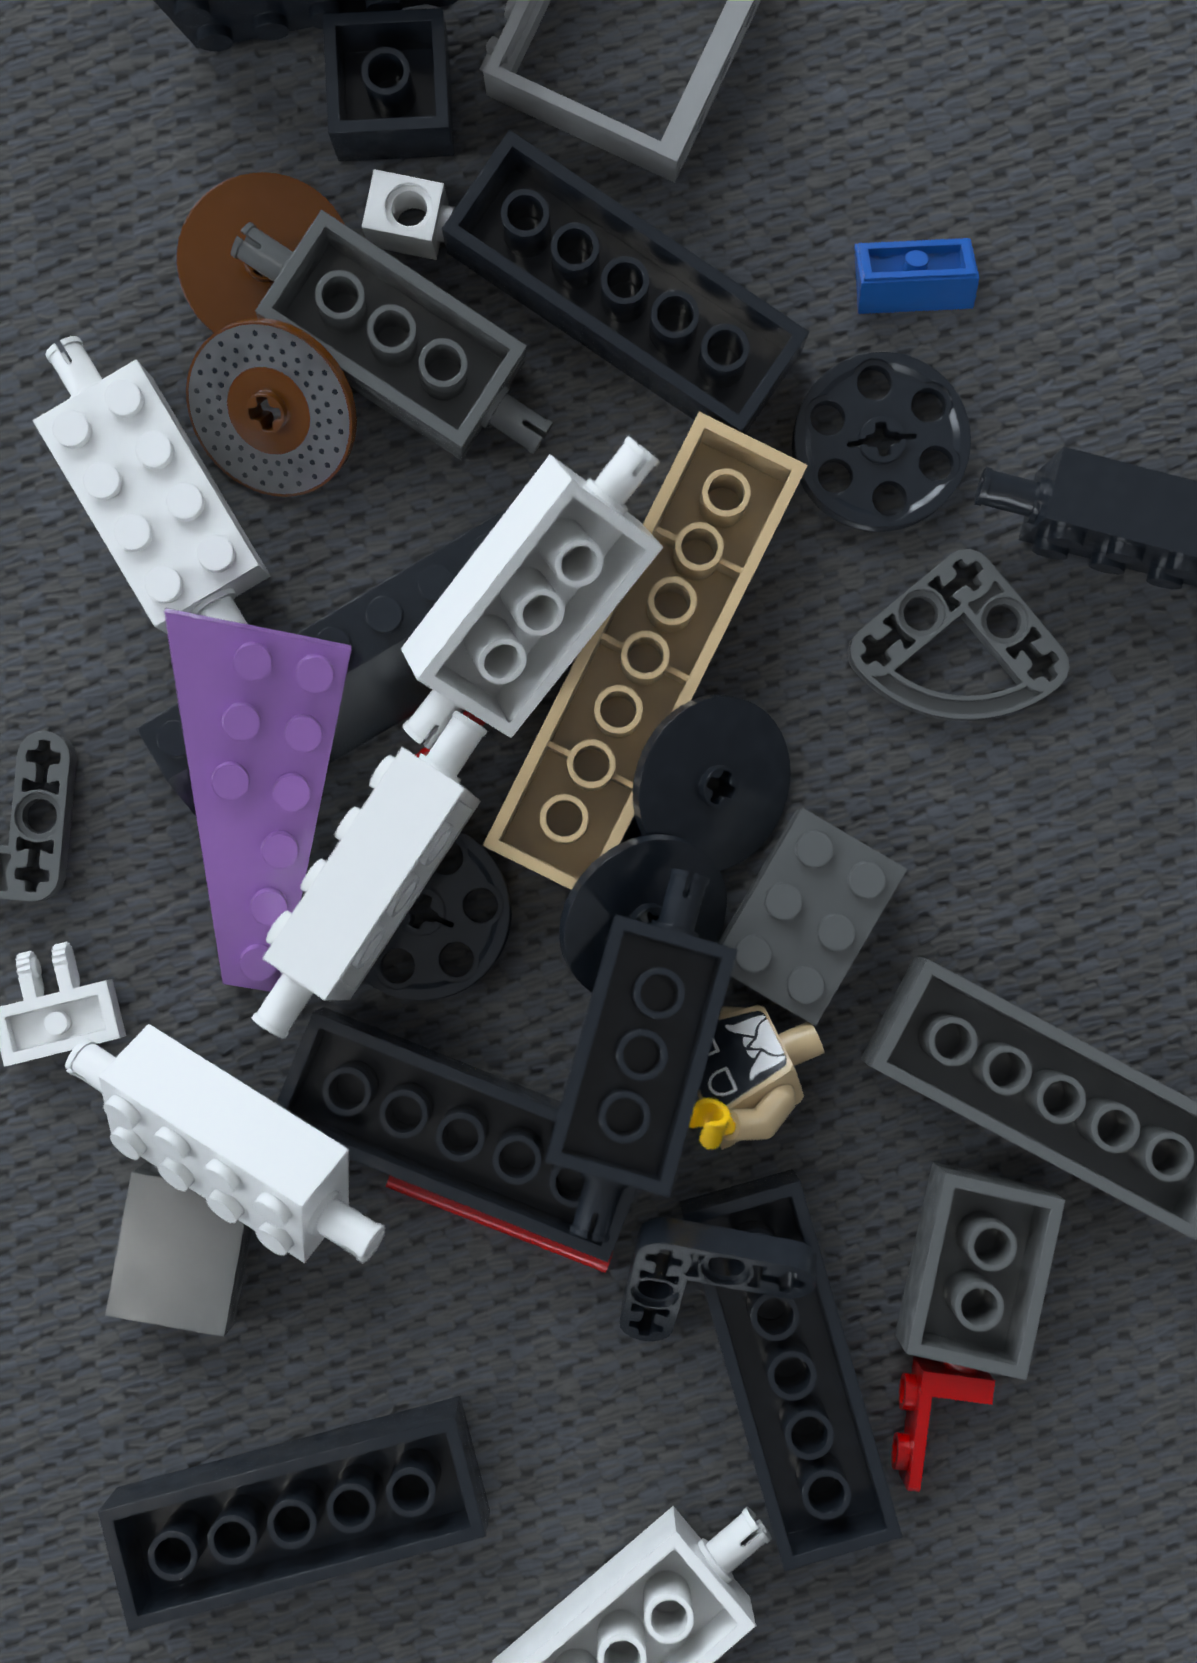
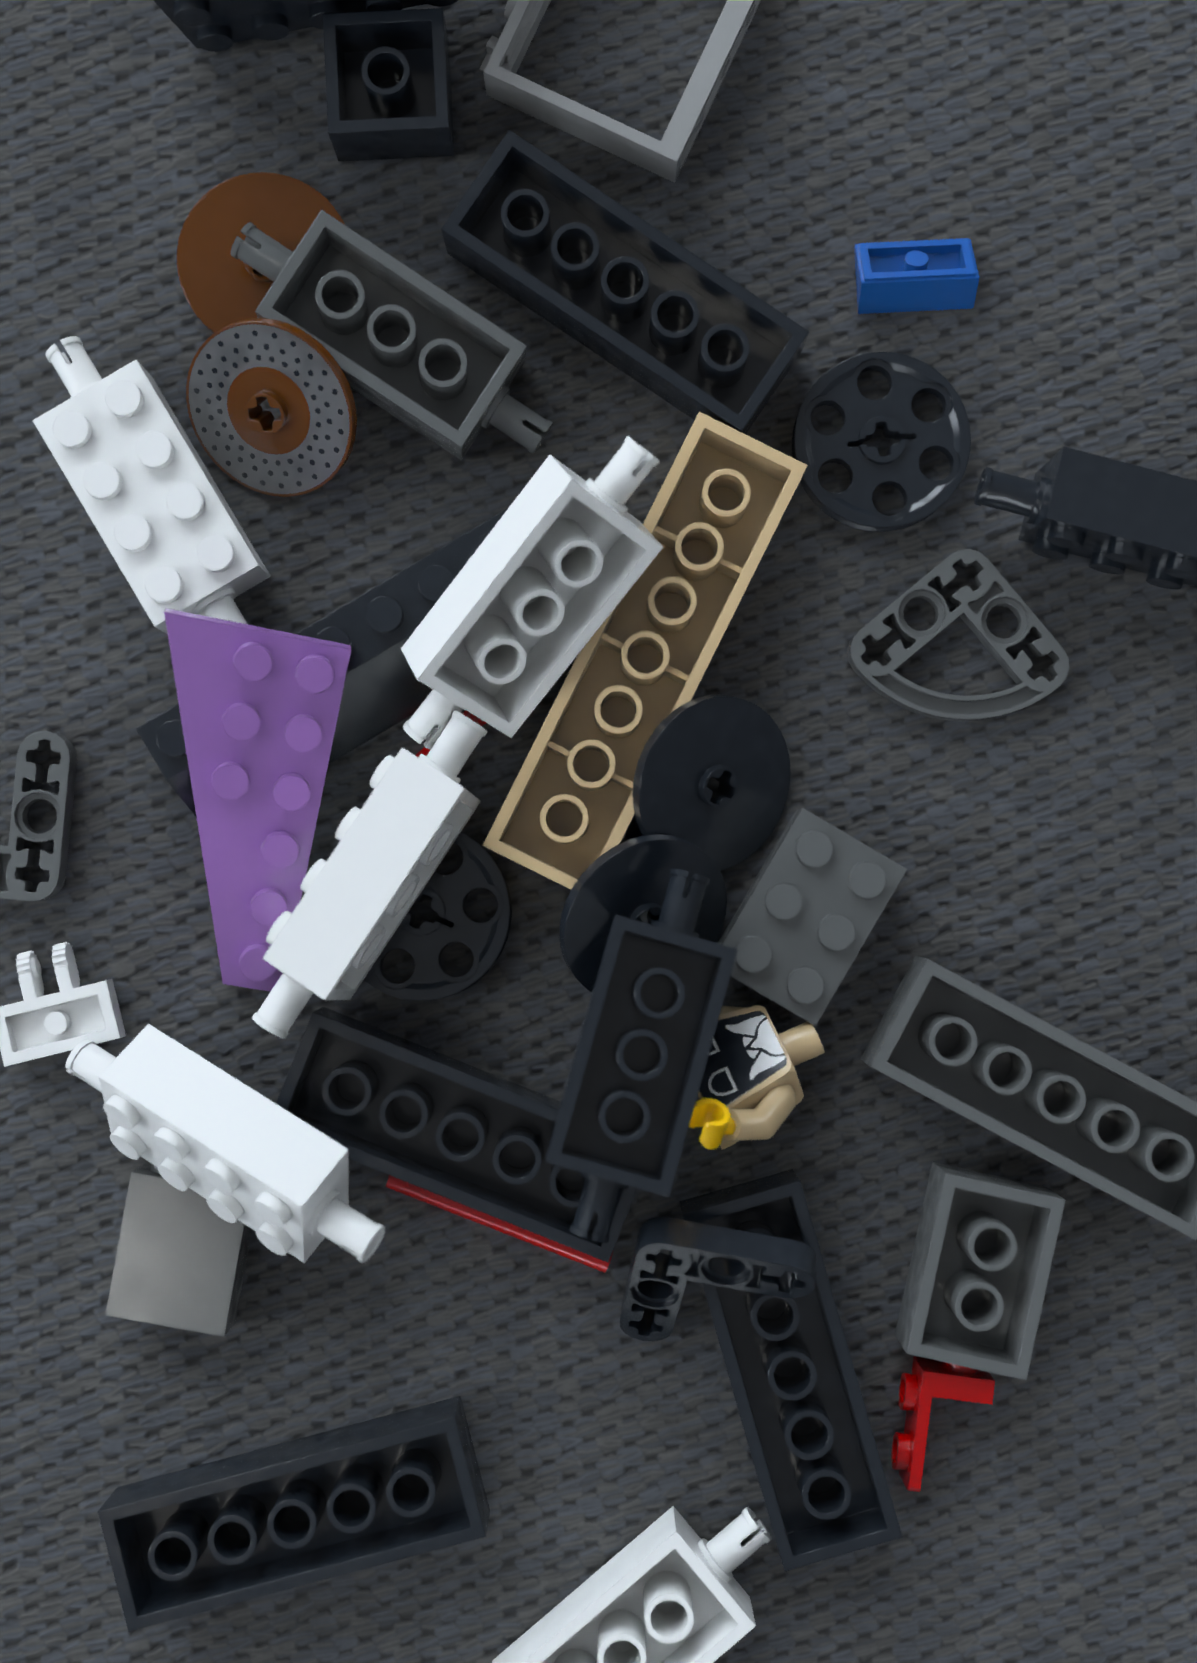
(391, 196): white brick -> none

